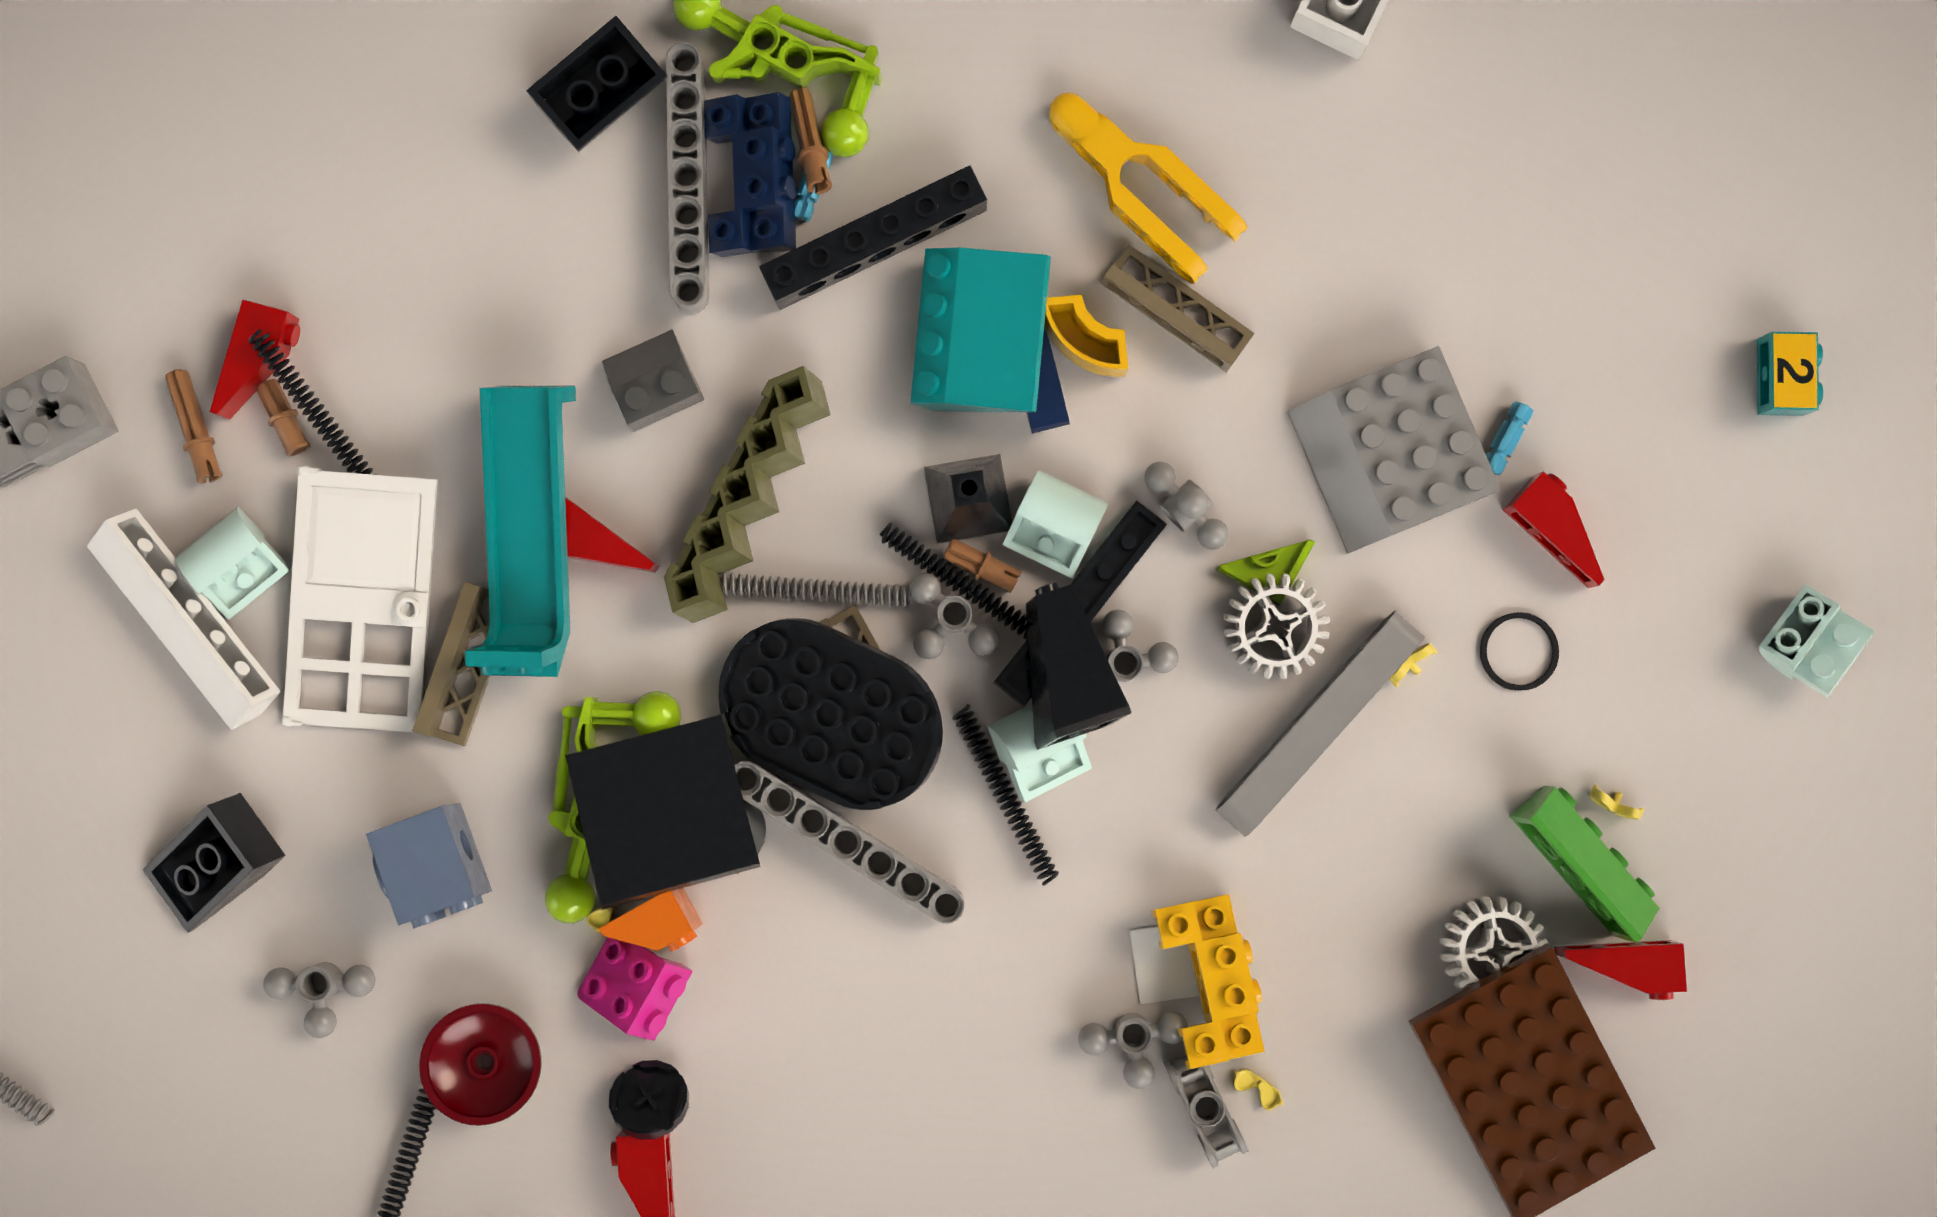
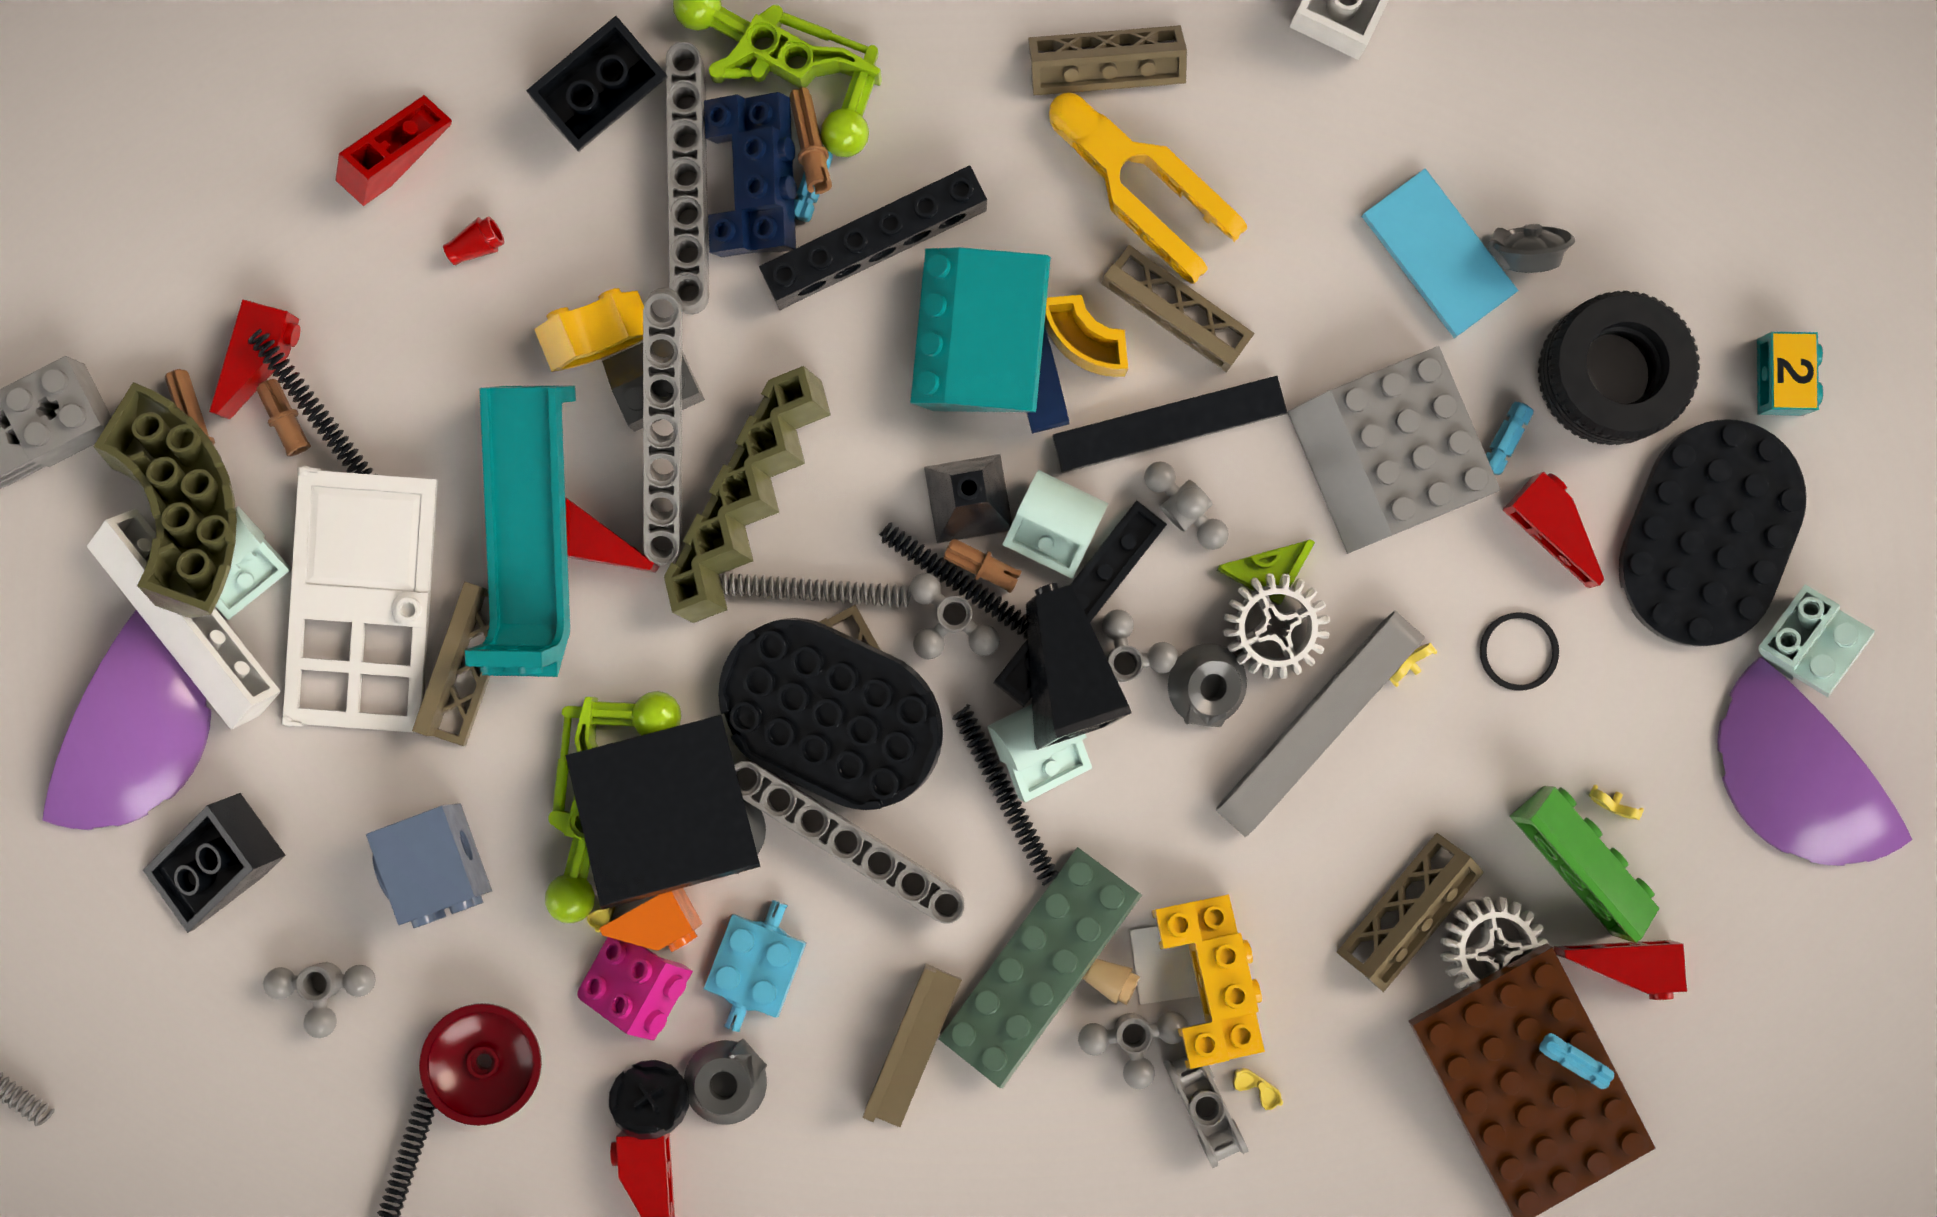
(129, 737): none -> medium lavender brick
(186, 495): none -> olive brick
(390, 150): none -> red slope
(476, 240): none -> red cone
(592, 330): none -> yellow brick
(656, 445): none -> light grey beam
(726, 1081): none -> dark grey piece
(755, 965): none -> medium azure plate
(912, 1046): none -> dark tan fence
(1040, 967): none -> sand green plate
(1108, 63): none -> dark tan fence
(1112, 980): none -> tan cone
(1169, 424): none -> black tile
(1207, 685): none -> dark grey piece
(1420, 920): none -> dark tan fence
(1439, 253): none -> medium azure tile
(1530, 247): none -> dark grey piece
(1576, 1061): none -> medium azure axle
(1659, 337): none -> black tyre
(1712, 533): none -> black plate
(1800, 776): none -> medium lavender brick

